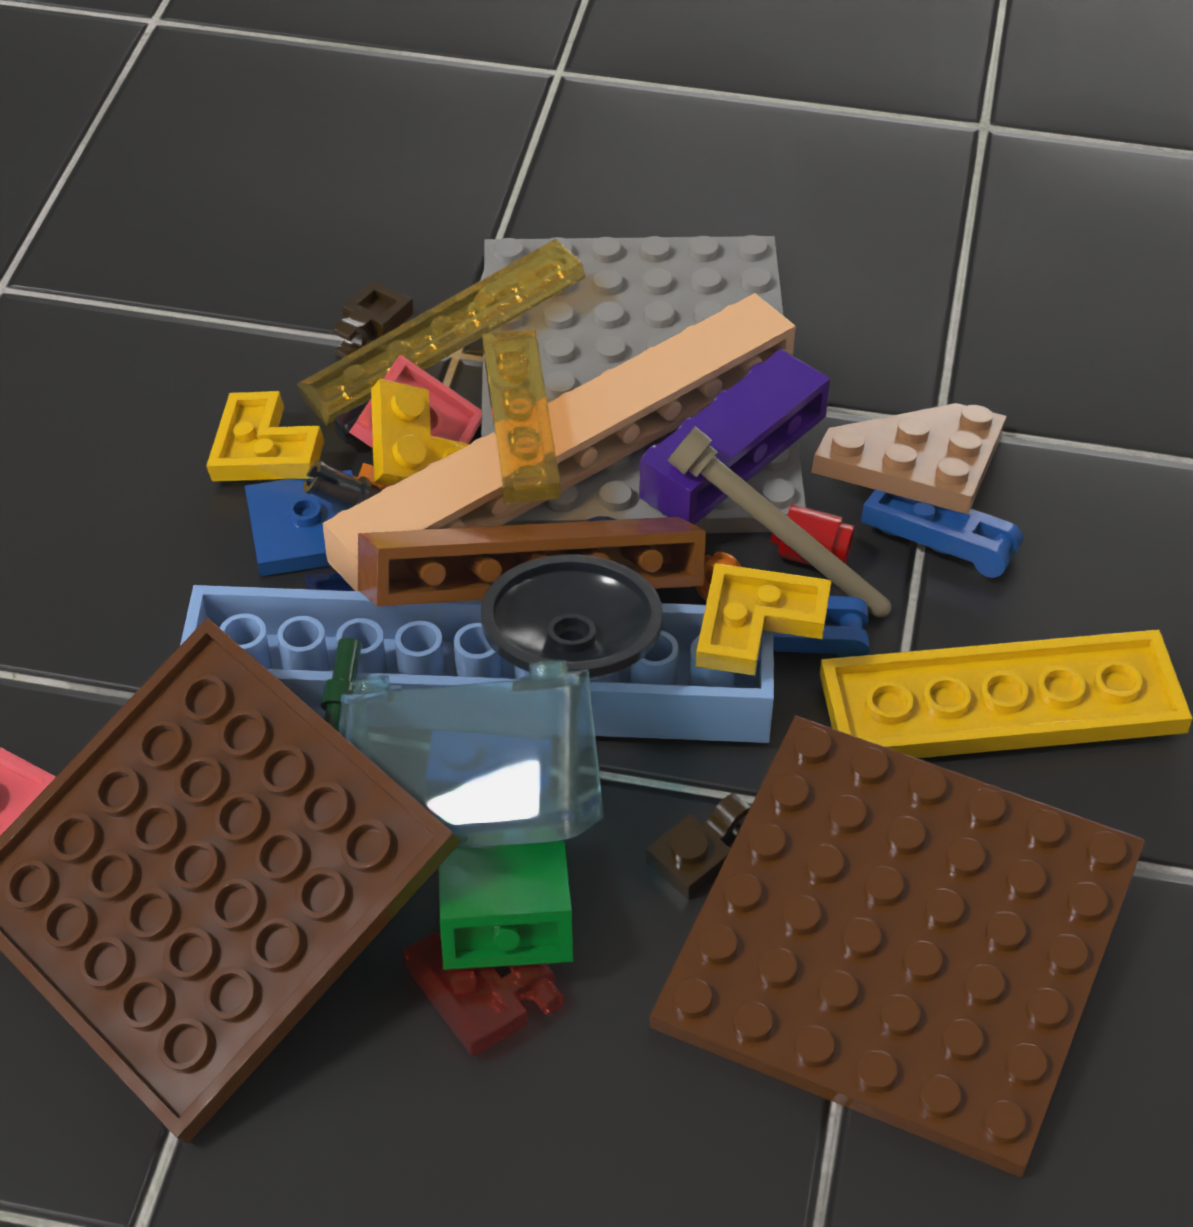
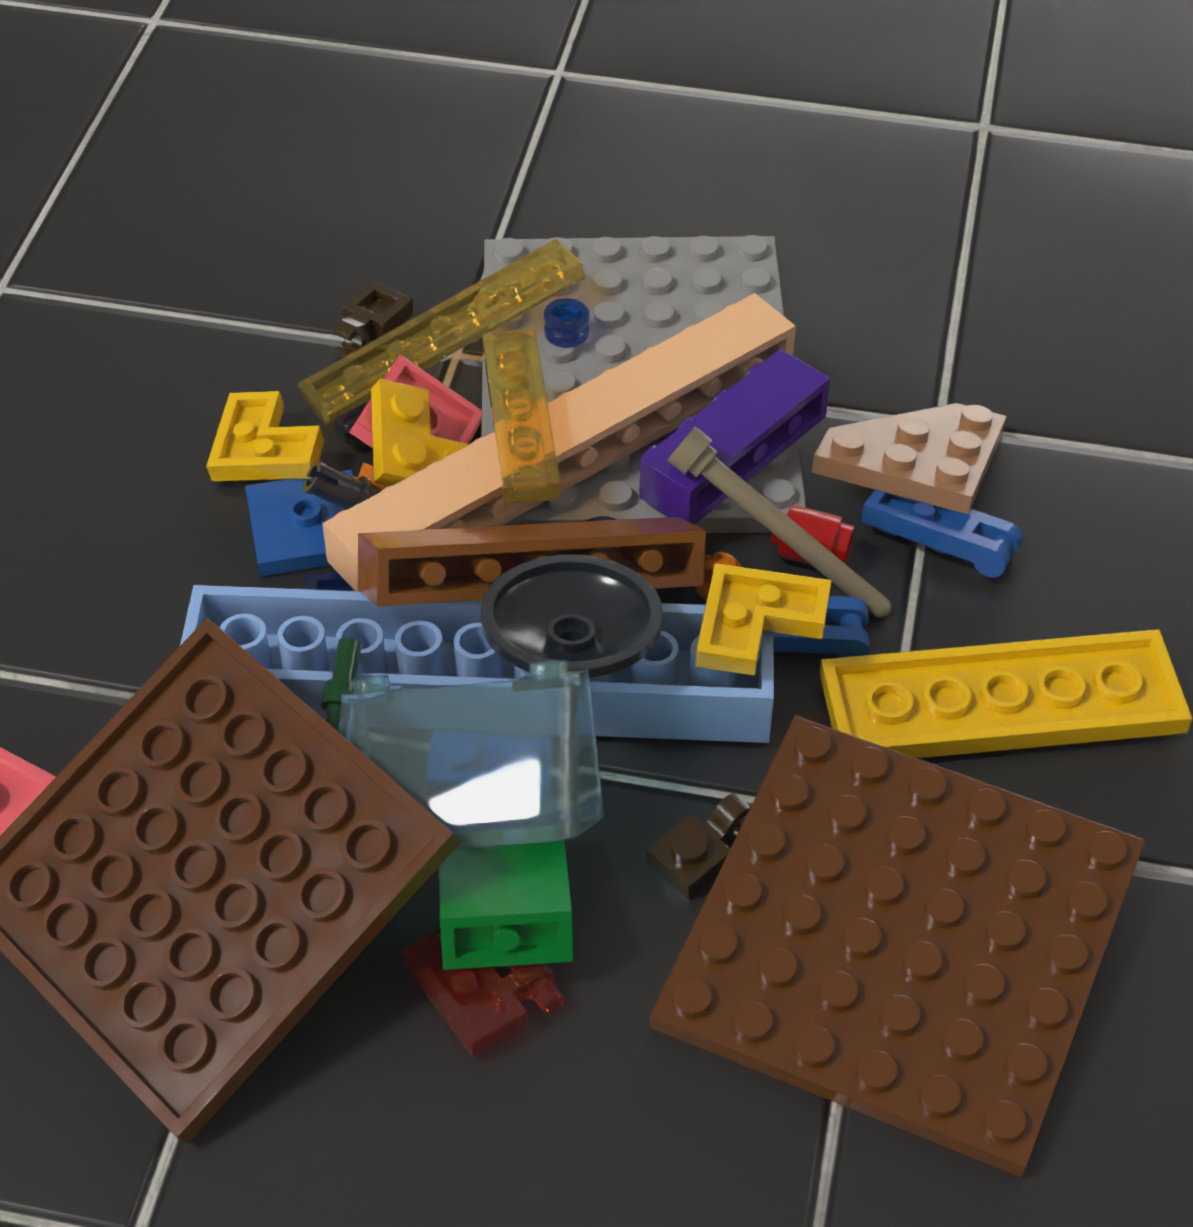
(565, 311): none -> clear blue bush

